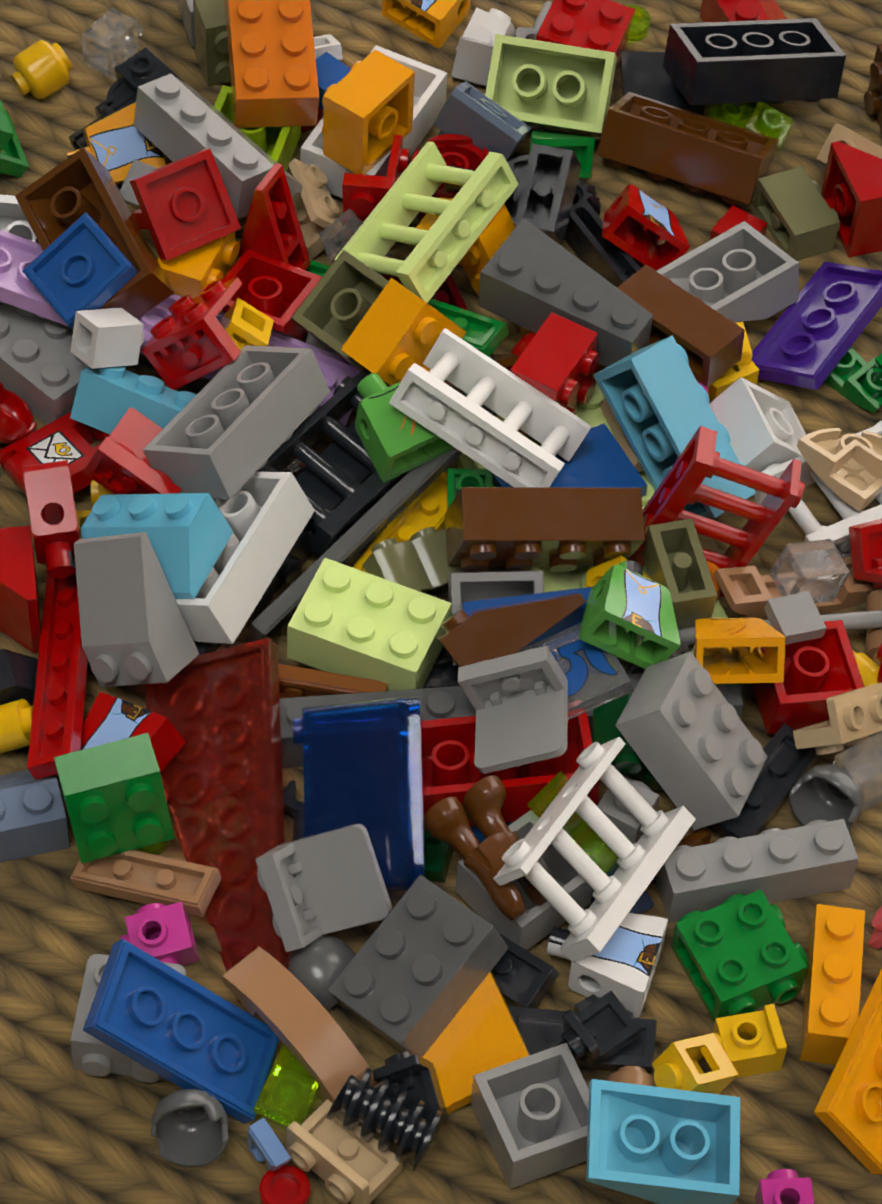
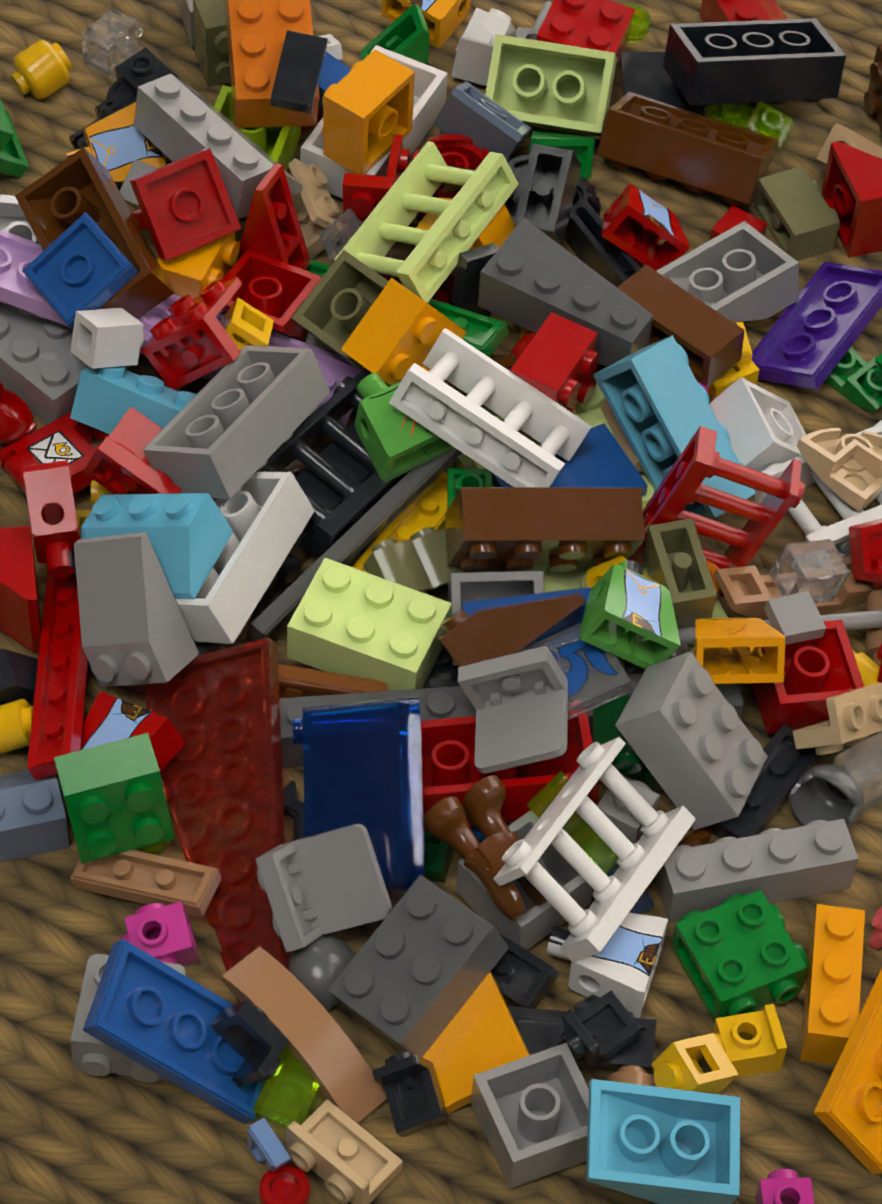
(190, 1128): dark grey hair -> none
(254, 1038): none -> black bracket
(298, 72): none -> black tile
(386, 1117): black piece -> none
(404, 36): none -> green slope
(467, 278): none -> black tile

